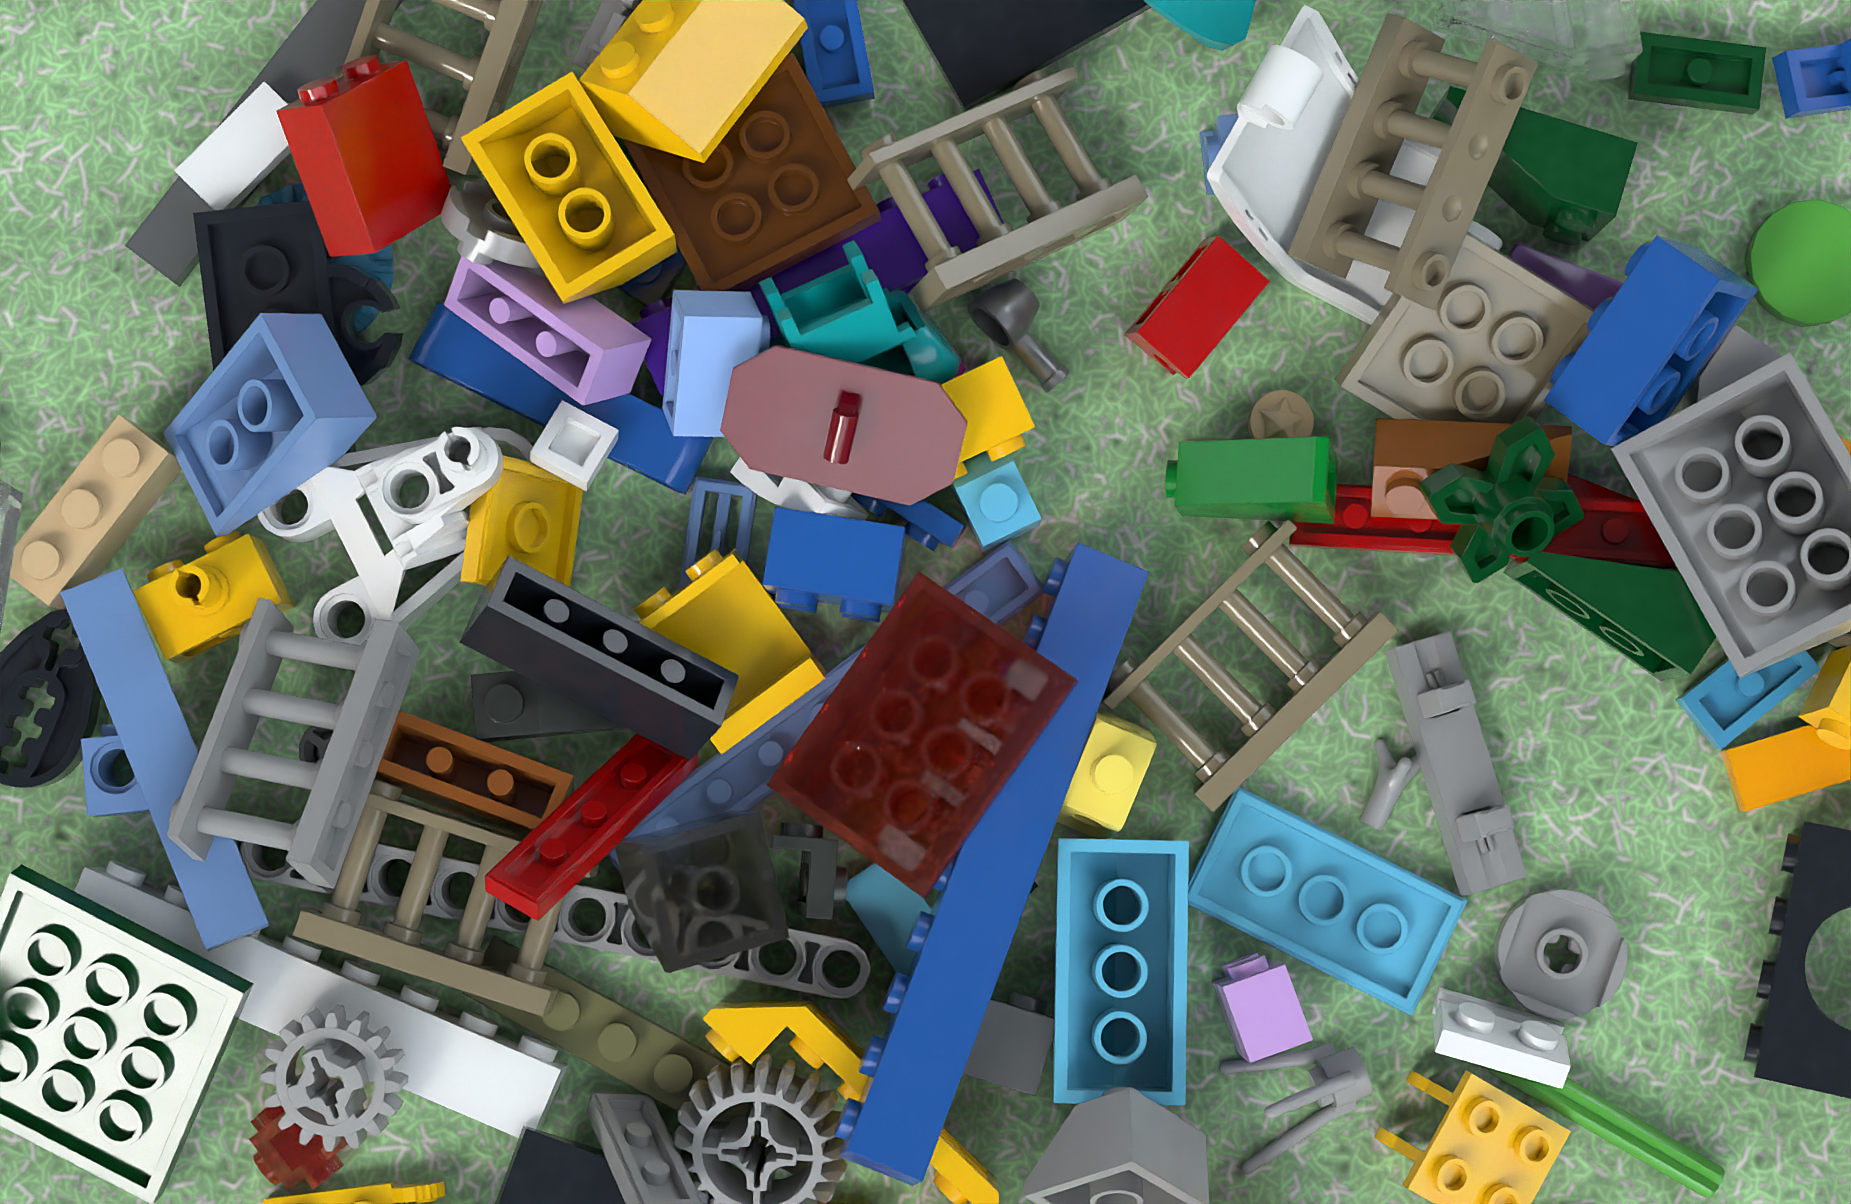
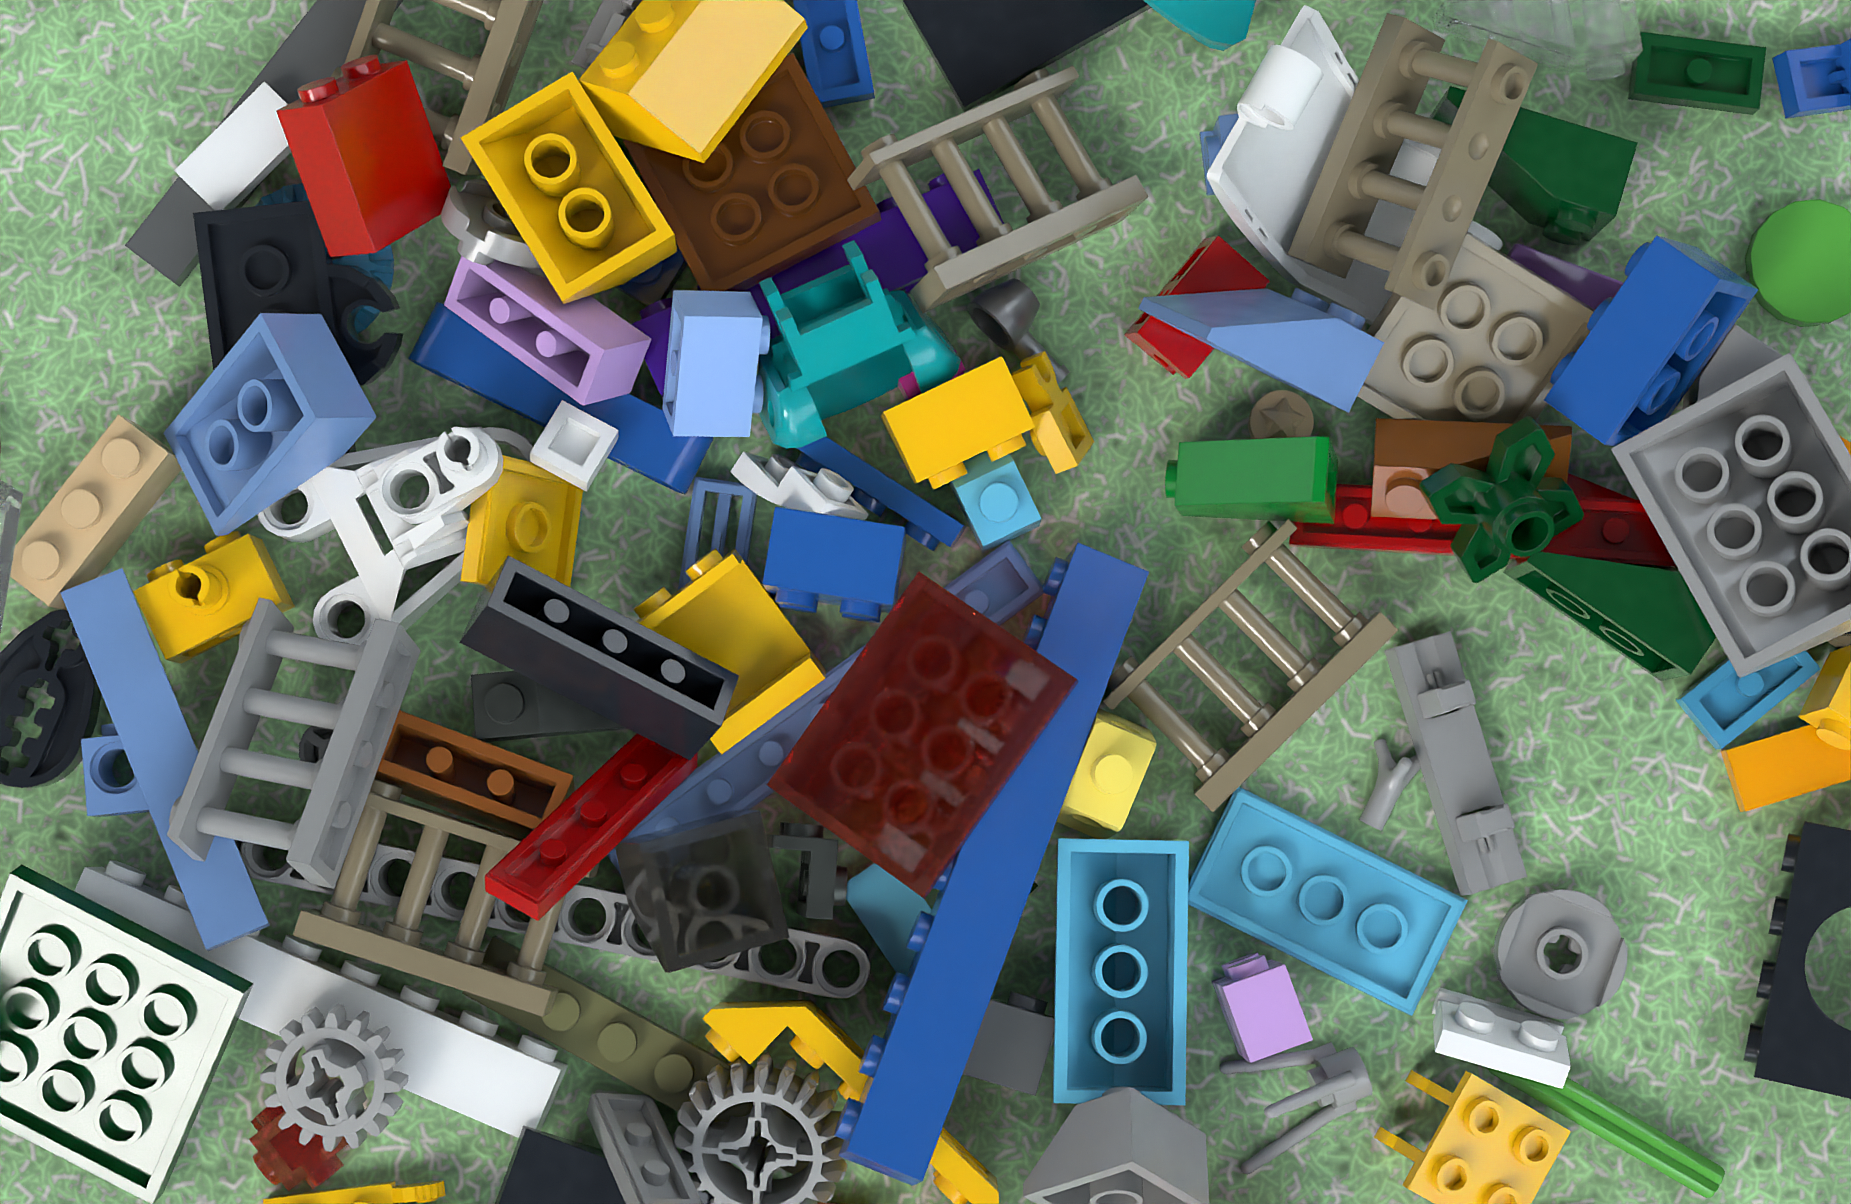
(843, 425): shield -> none
(1058, 424): none -> yellow plate
(1289, 339): none -> medium blue slope

